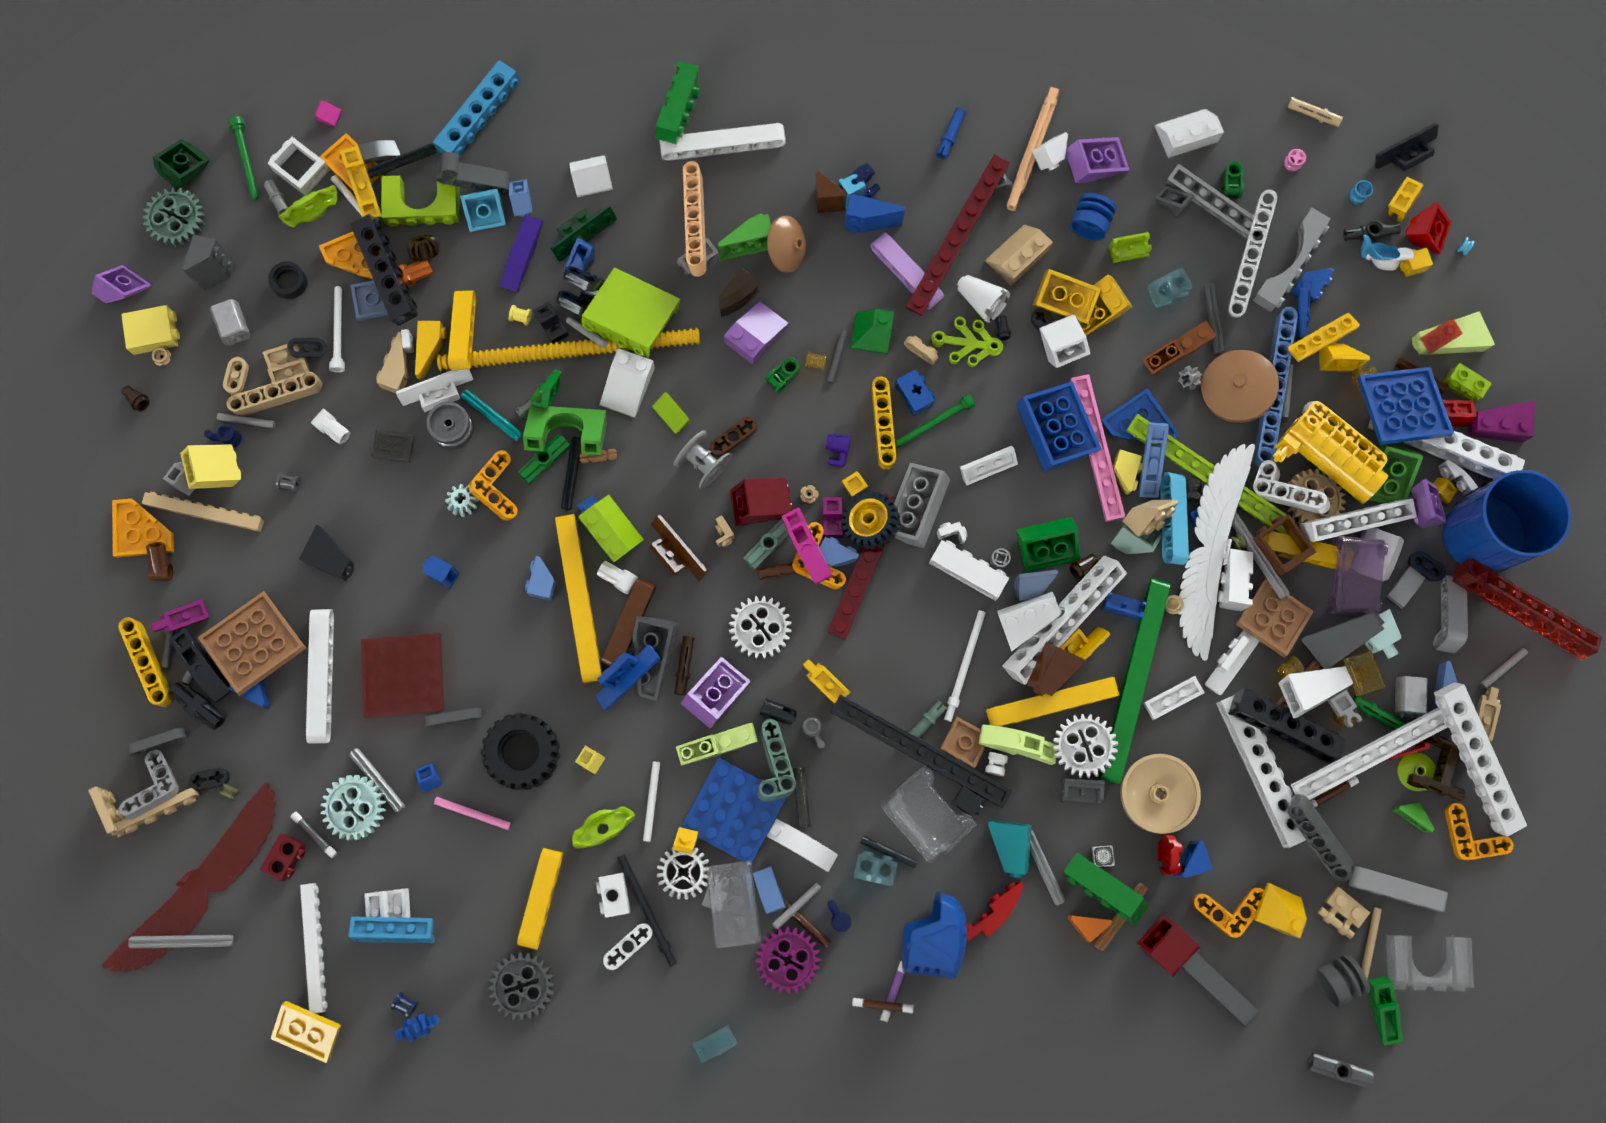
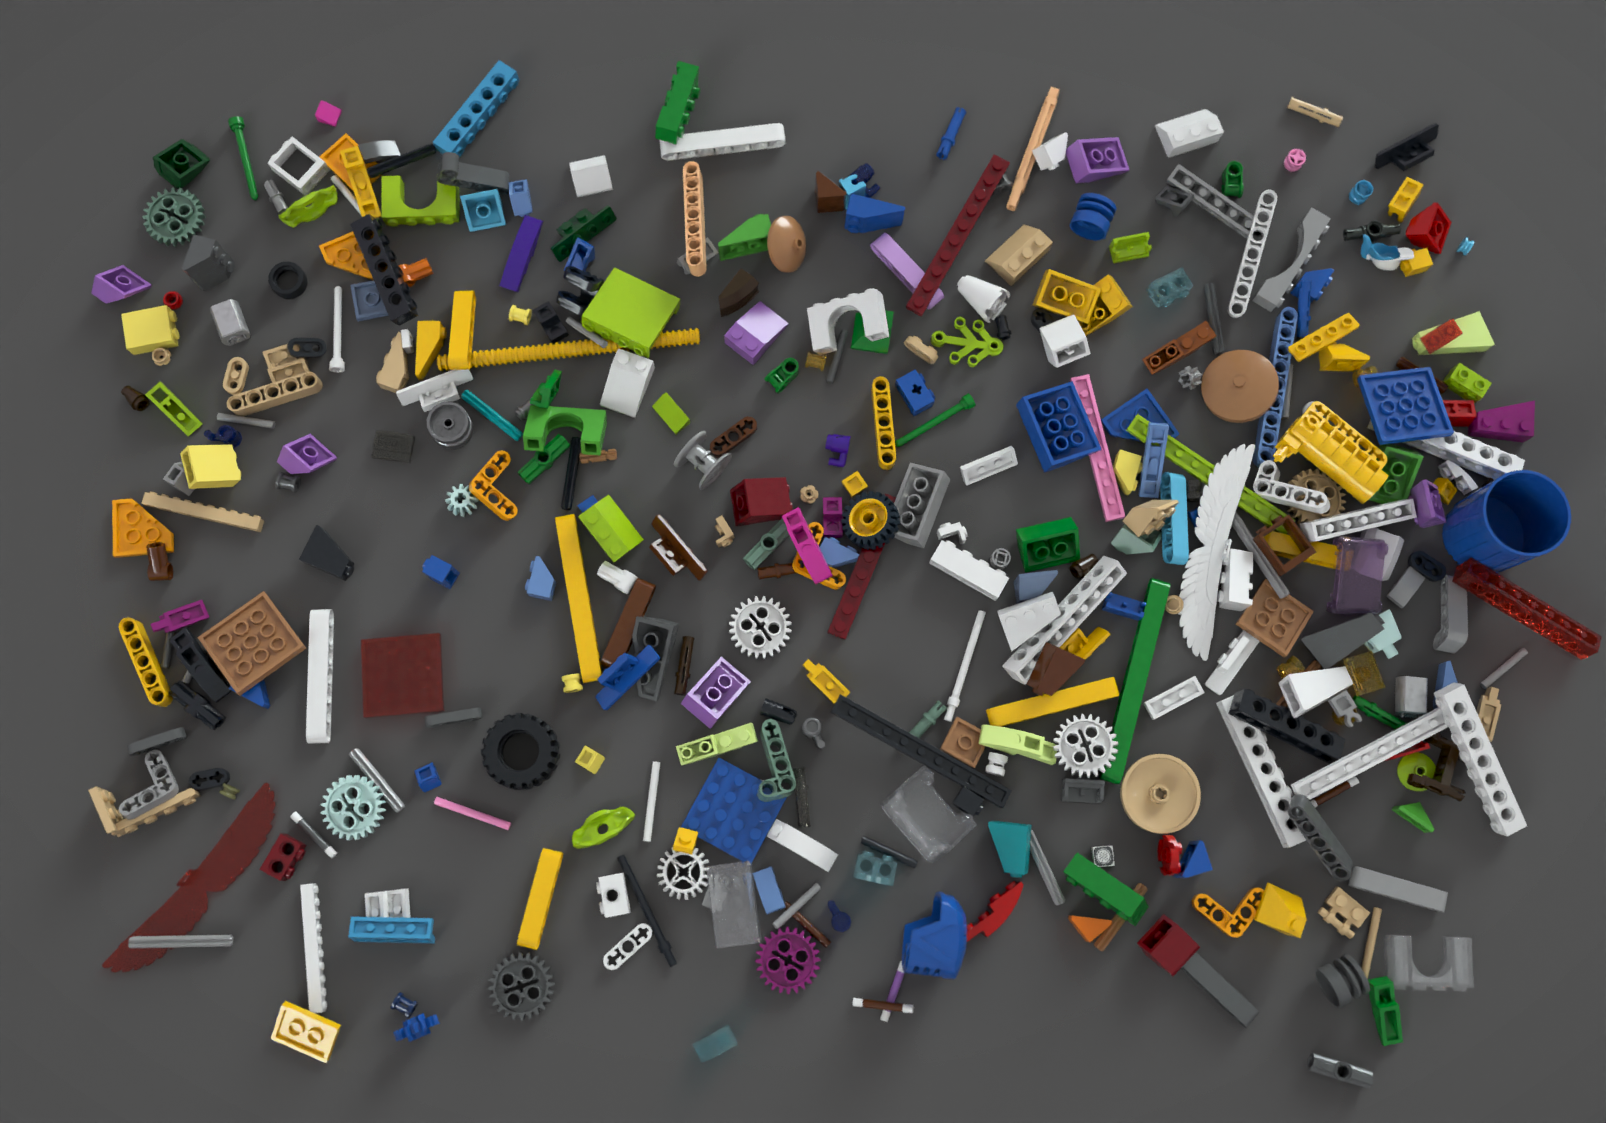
(169, 296): none -> red plate
(173, 408): none -> lime slope
(304, 455): none -> medium lavender slope
(327, 424): white piece -> none
(423, 247): dark brown gear -> none
(572, 683): none -> light yellow wheel
(824, 317): none -> white arch
(1238, 542): olive bush -> none
(1470, 844): light orange beam -> none

